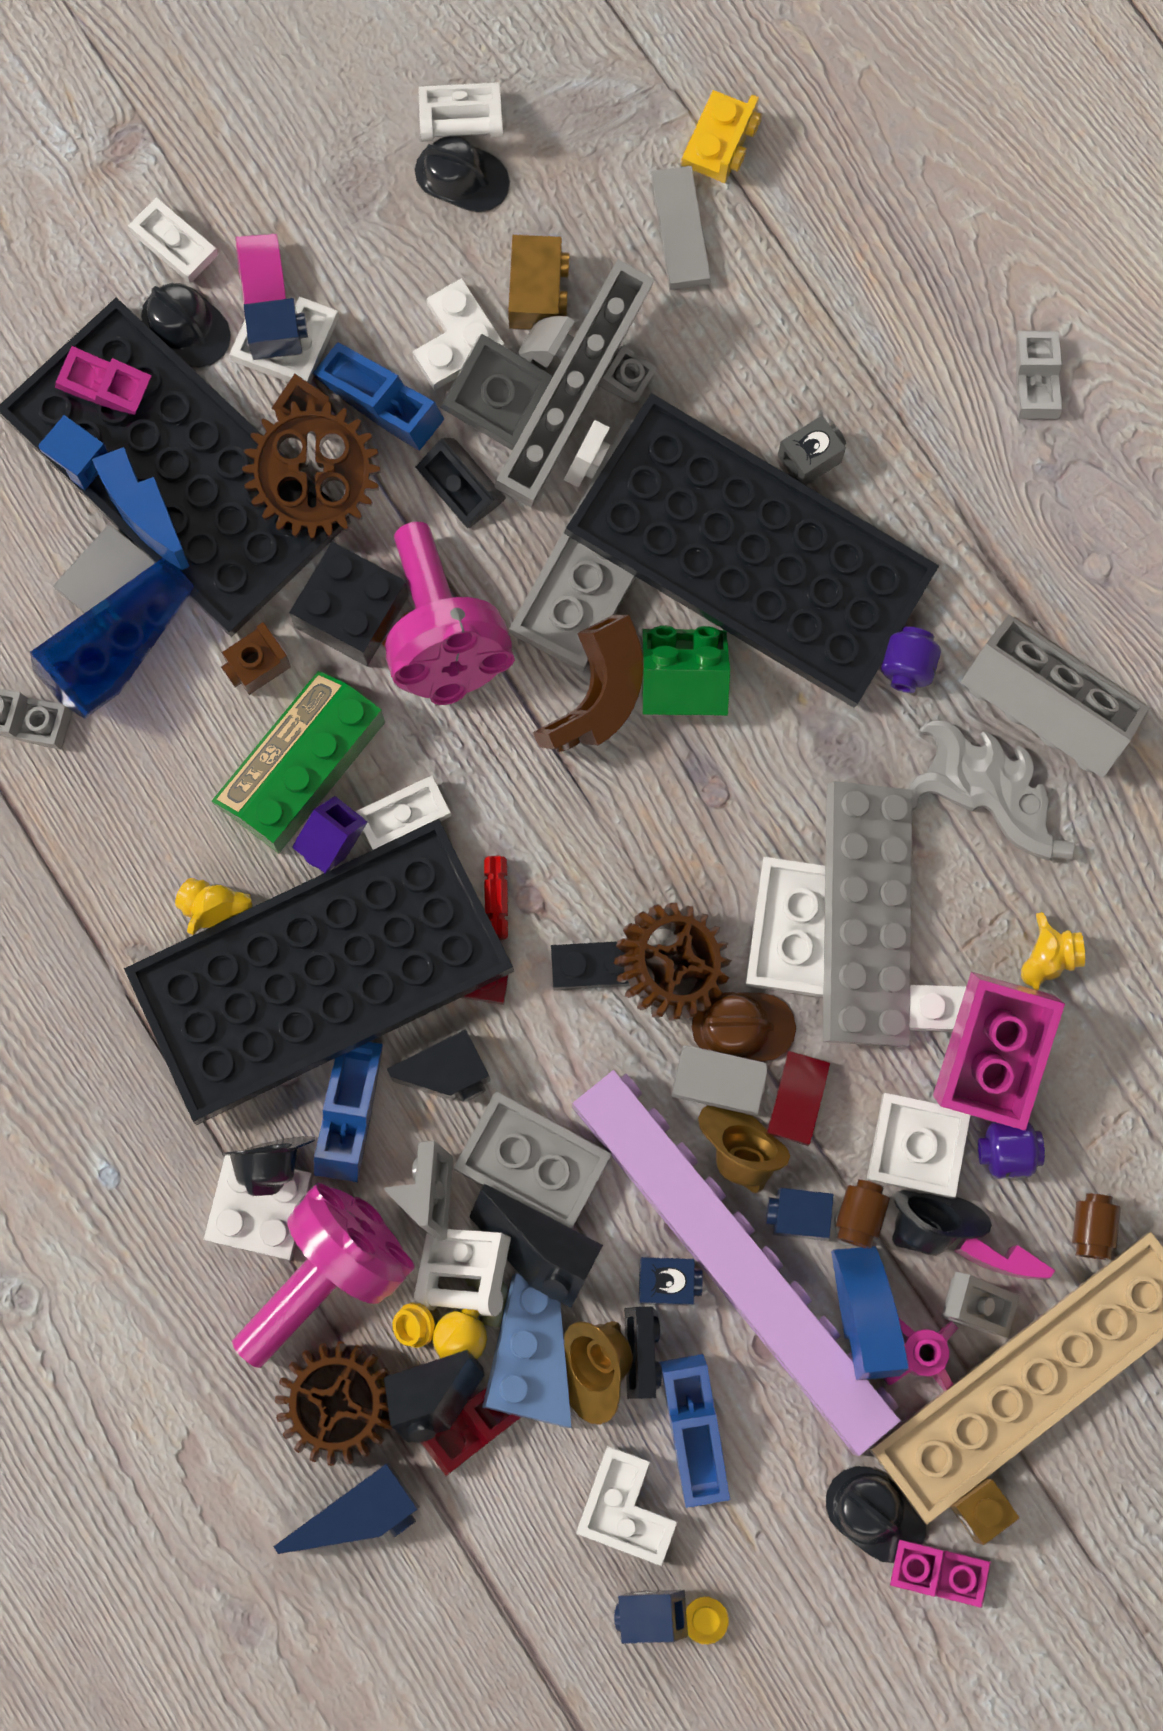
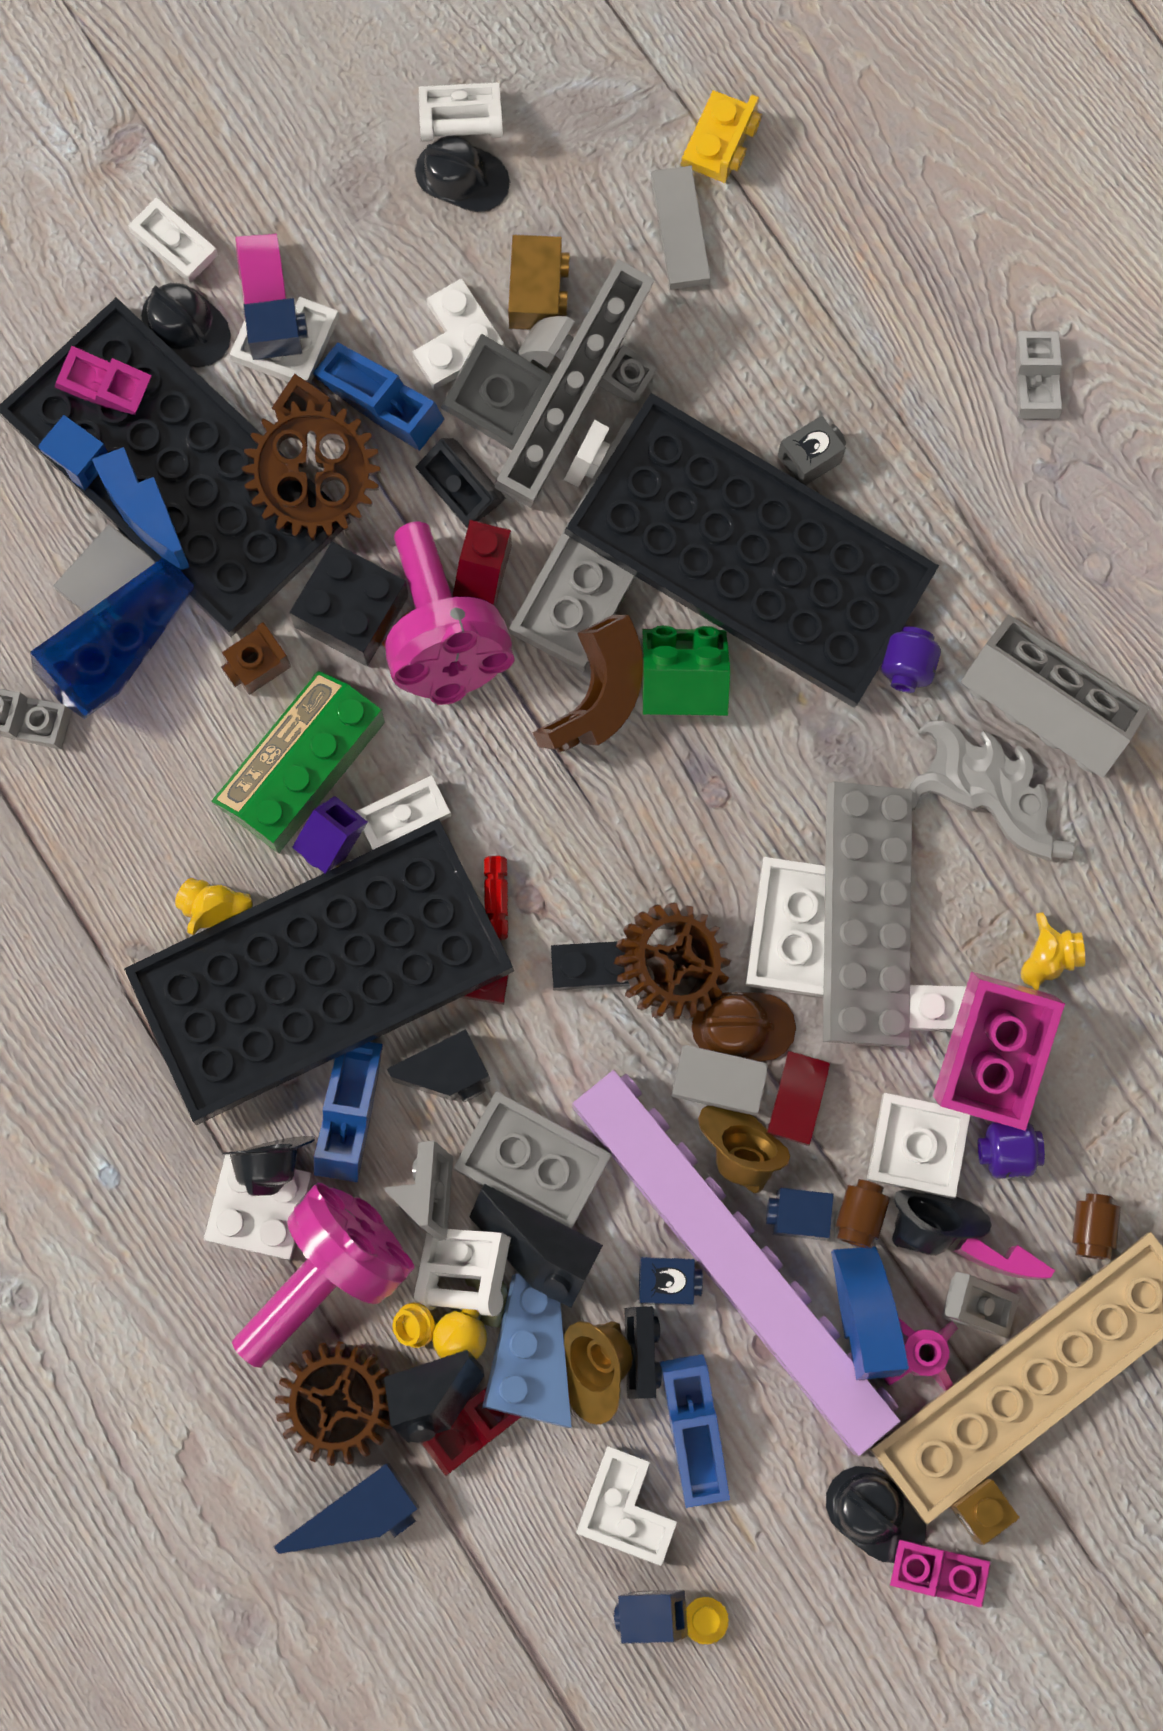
(482, 562): none -> dark red slope

